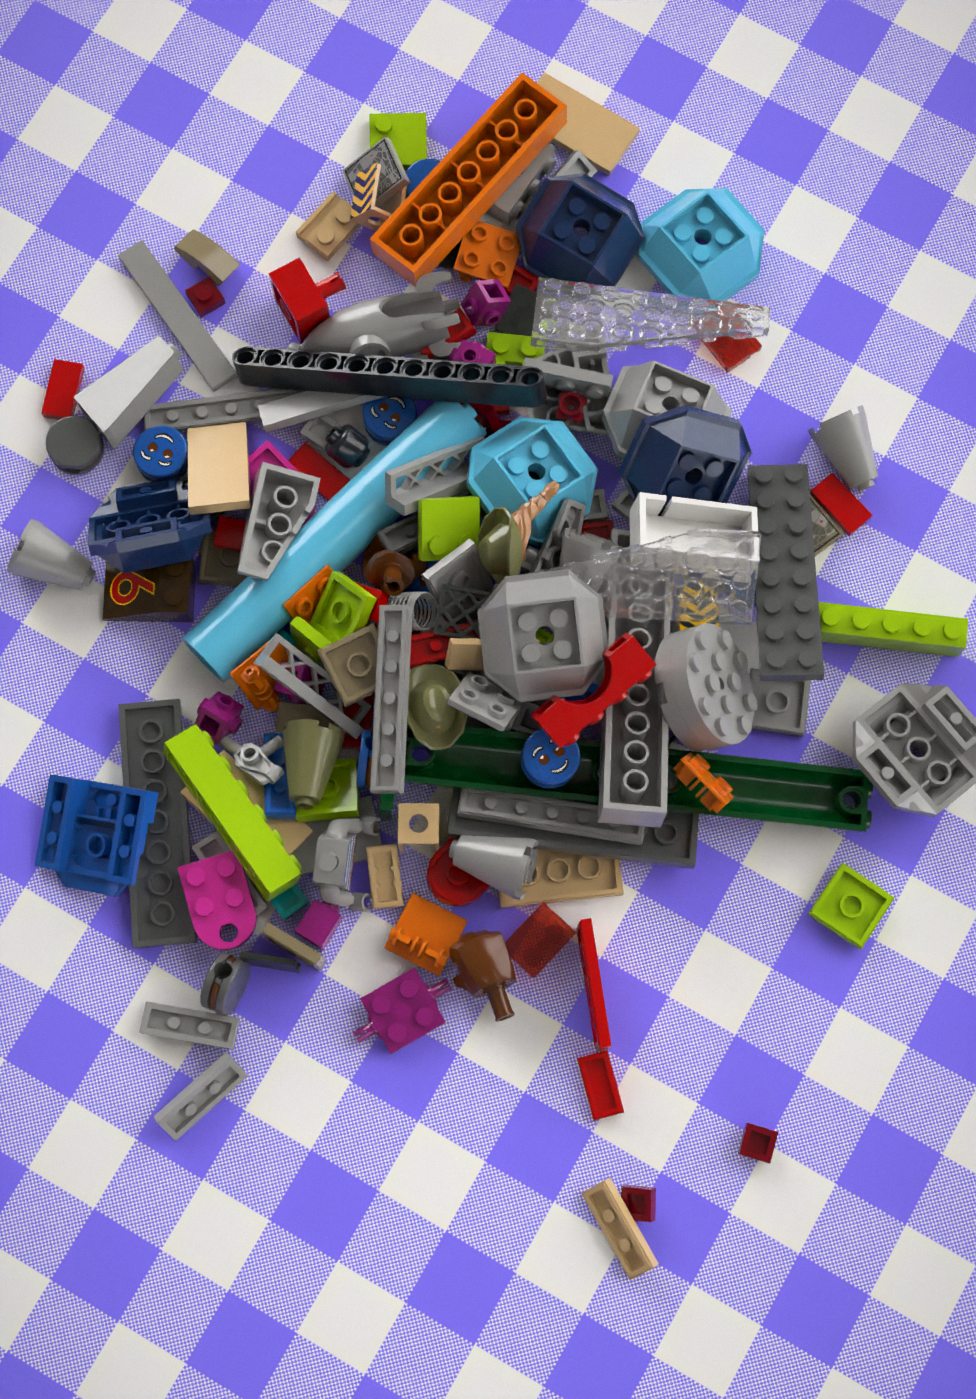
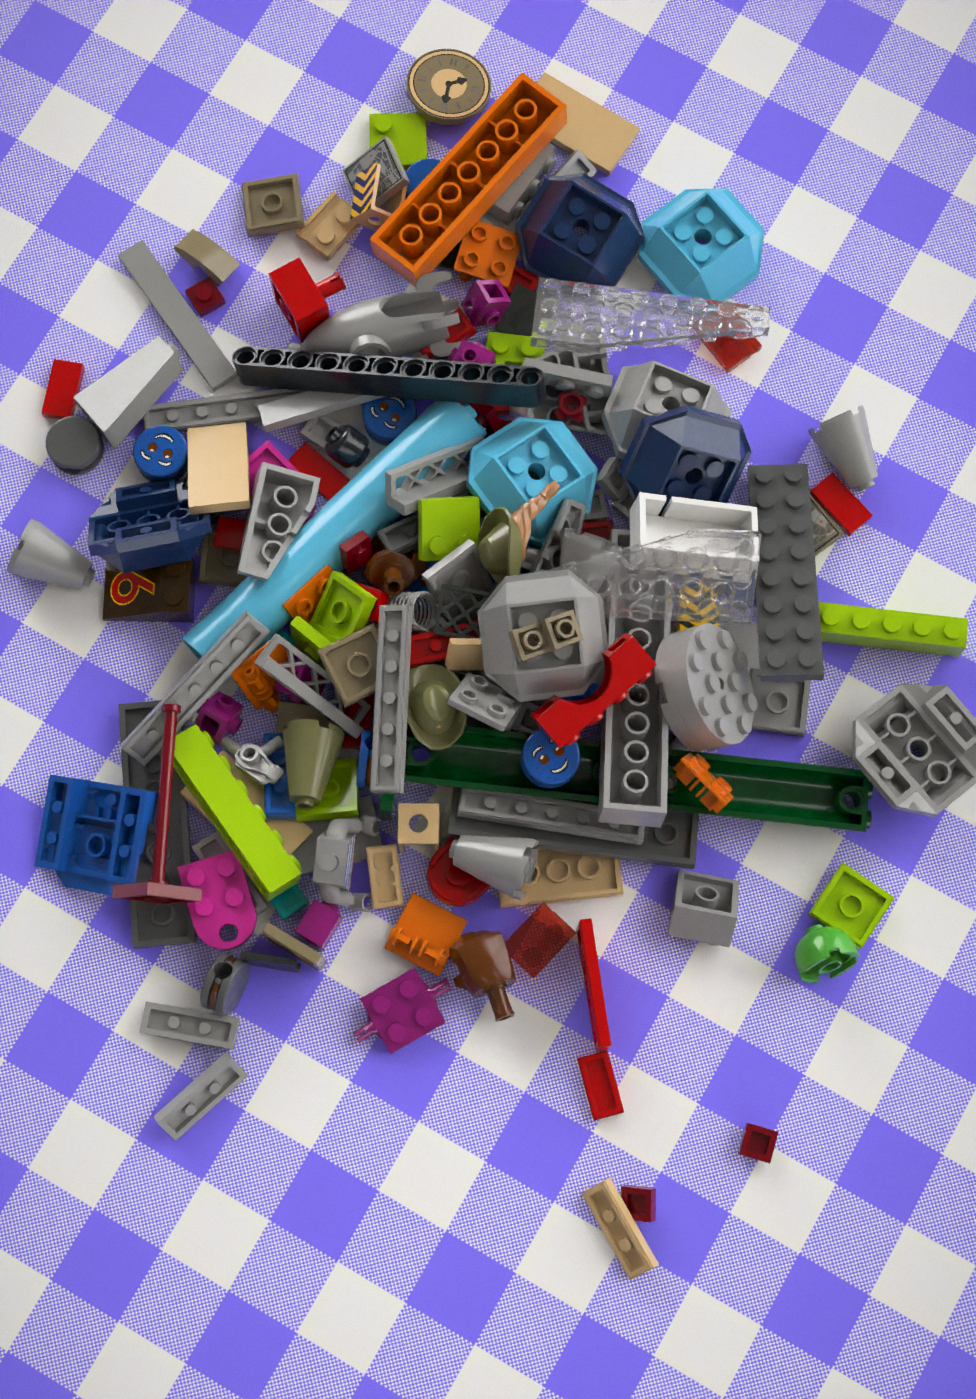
(157, 889): none -> dark red tile
(197, 685): none -> light grey tile
(273, 205): none -> dark tan tile
(356, 551): none -> dark red plate
(448, 86): none -> tile
(545, 636): none -> dark tan slope
(610, 478): none -> light grey plate
(704, 908): none -> light grey slope
(824, 952): none -> bright green cylinder

